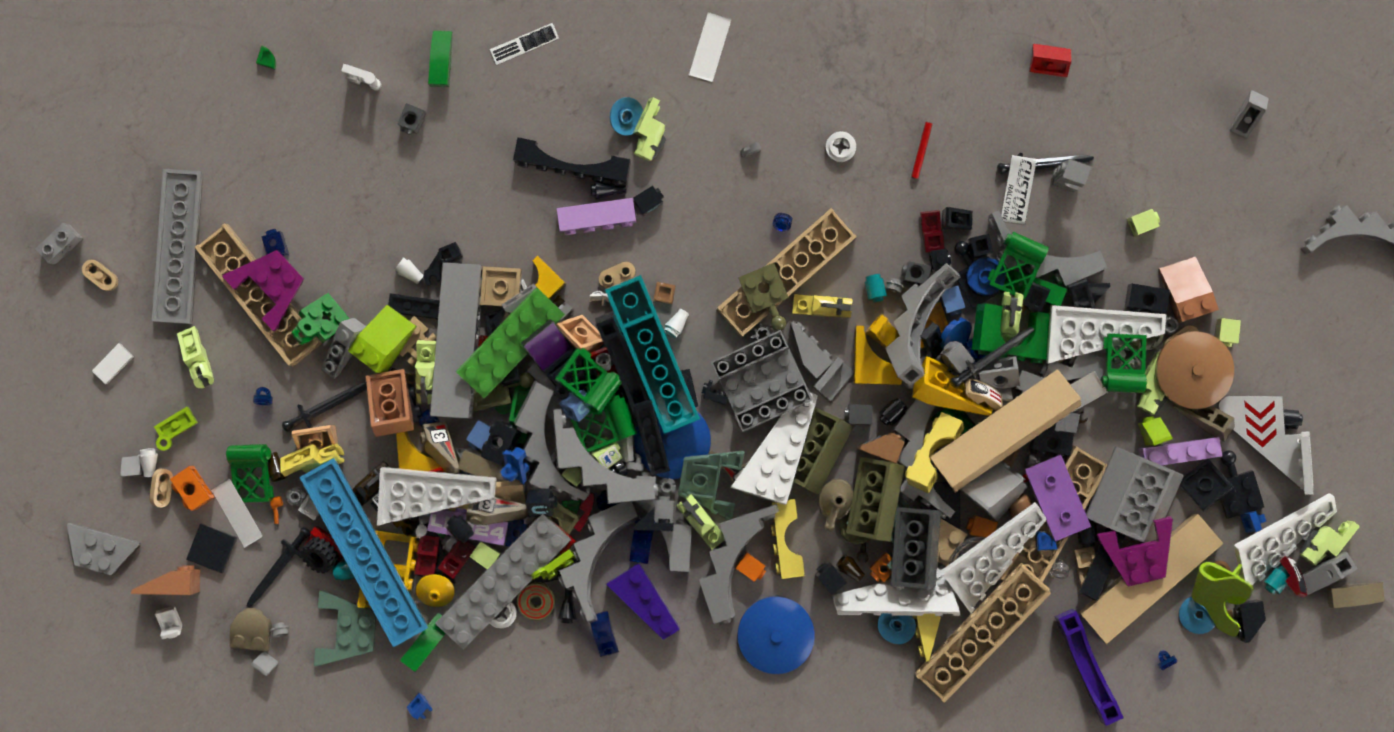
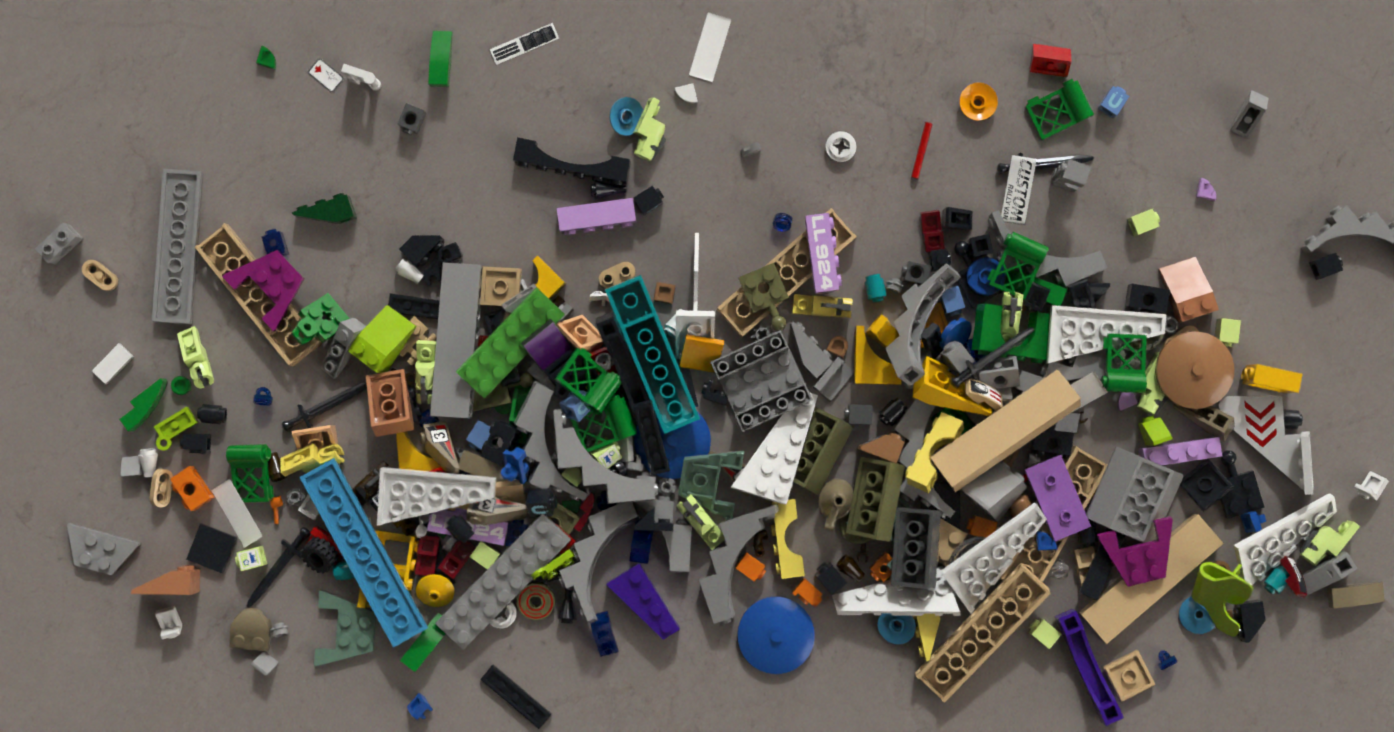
(144, 405): none -> green slope
(181, 385): none -> green tile
(196, 443): none -> black brick
(212, 414): none -> black brick
(251, 558): none -> brick
(325, 75): none -> white sticker
(333, 211): none -> dark green slope
(419, 248): none -> black slope
(516, 696): none -> black tile
(687, 93): none -> white tile
(694, 322): none -> white piece
(699, 352): none -> light orange tile
(758, 545): none -> dark brown arm
(808, 593): none -> orange brick
(821, 252): none -> lavender brick
(838, 346): none -> medium nougat tile
(981, 92): none -> light orange dish
(1044, 632): none -> yellowish green brick
(1074, 102): none -> green piece
(1113, 101): none -> medium blue brick
(1126, 400): none -> lavender tile
(1129, 676): none -> tan plate
(1205, 190): none -> lavender tile
(1271, 378): none -> yellow window
(1326, 266): none -> black brick
(1372, 486): none -> white bracket

